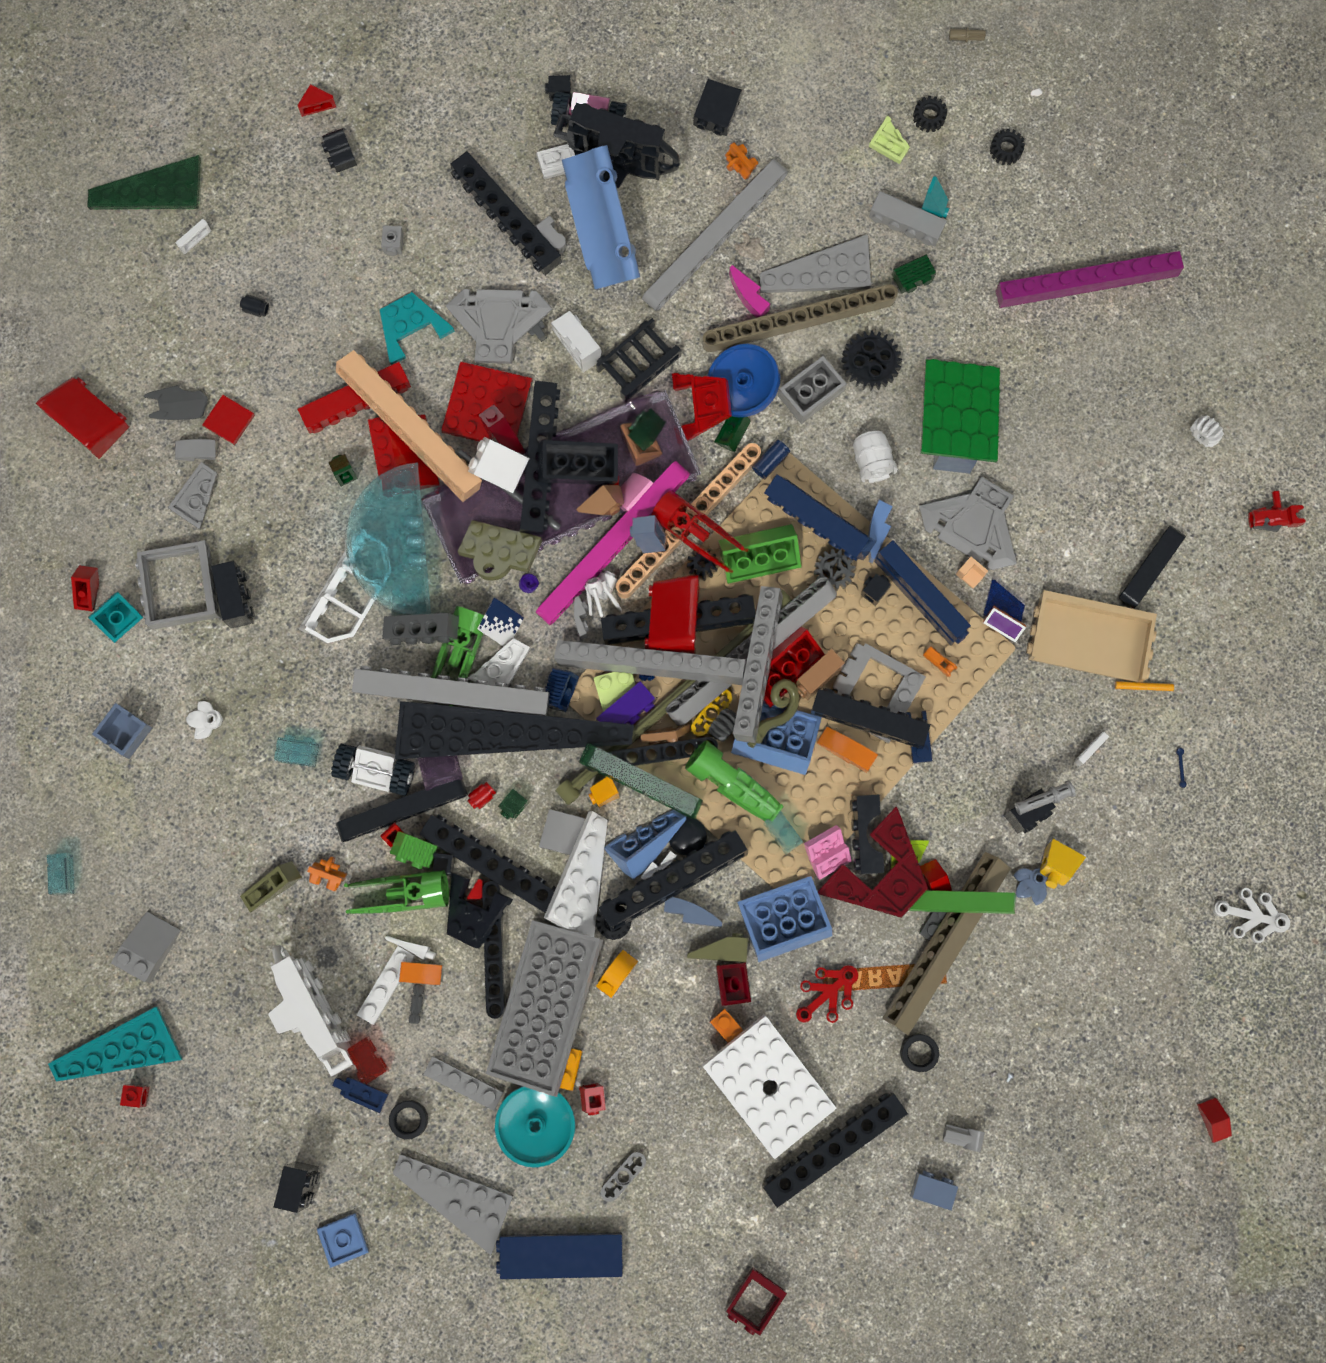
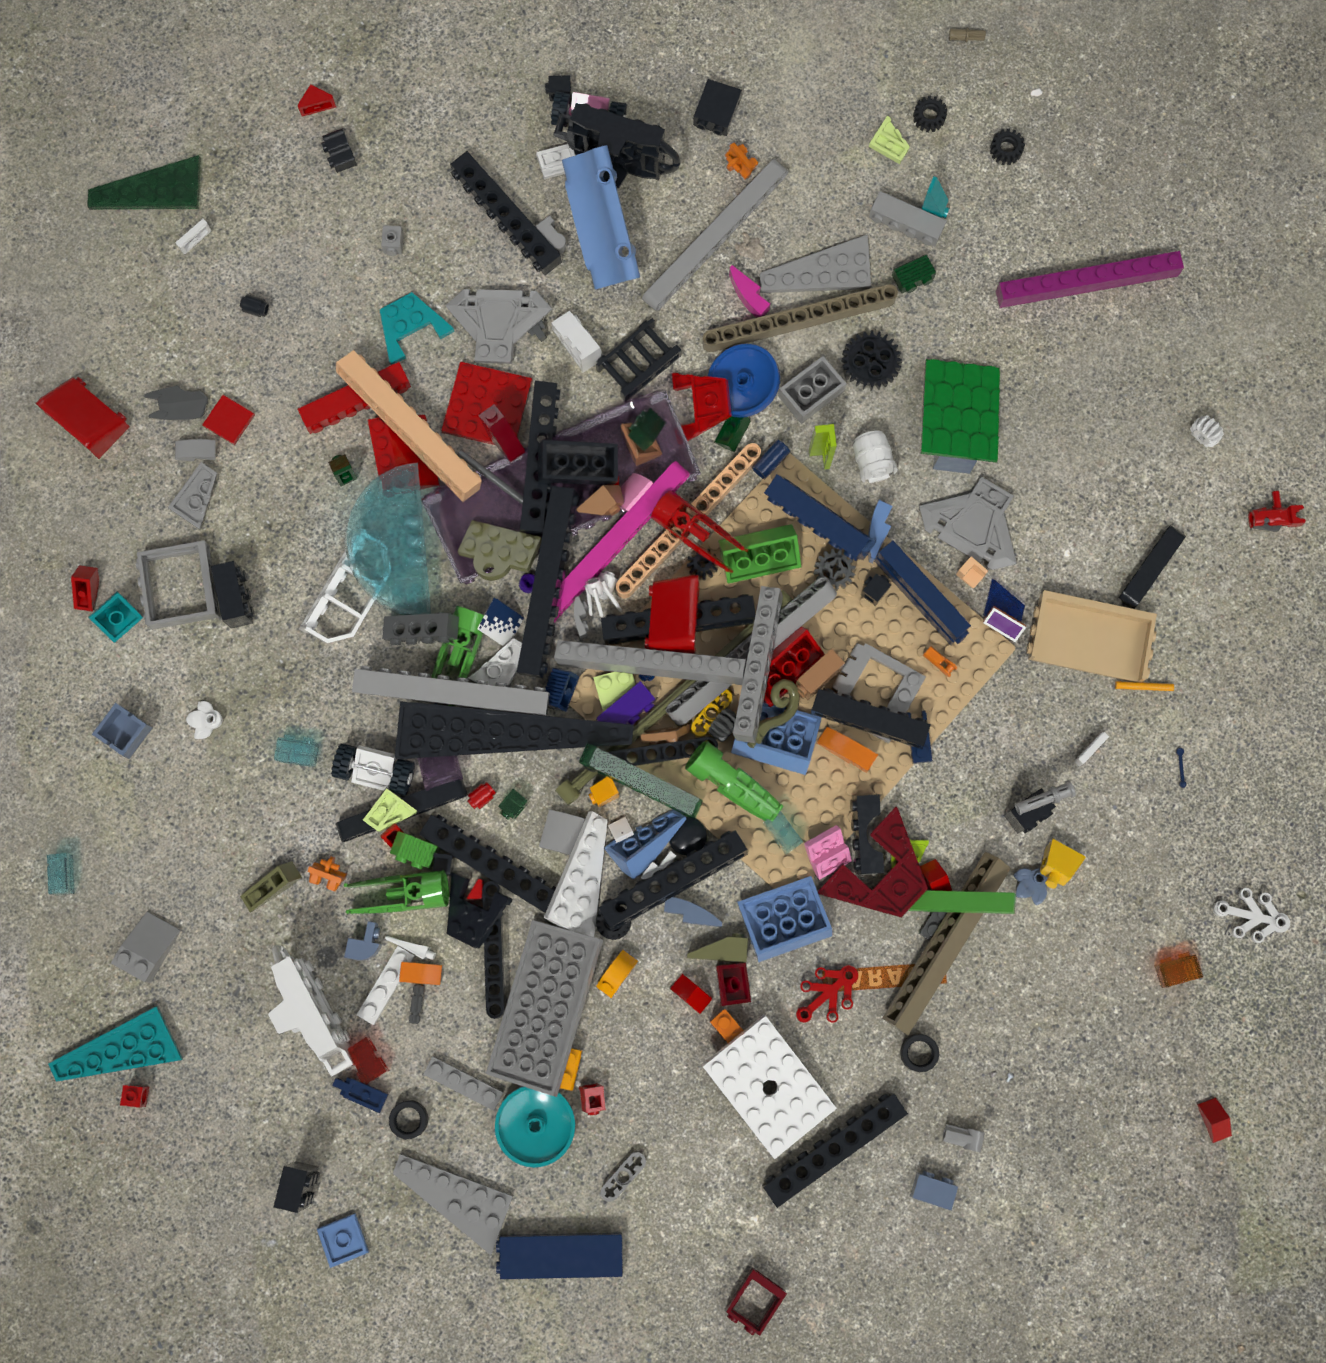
(365, 949): none -> sand blue brick
(387, 811): none -> yellowish green wing
(498, 464): white brick -> none
(547, 582): none -> black brick
(620, 829): none -> white tile
(648, 534): sand blue brick -> none
(691, 993): none -> red slope
(823, 443): none -> lime fence
(1178, 970): none -> clear orange brick

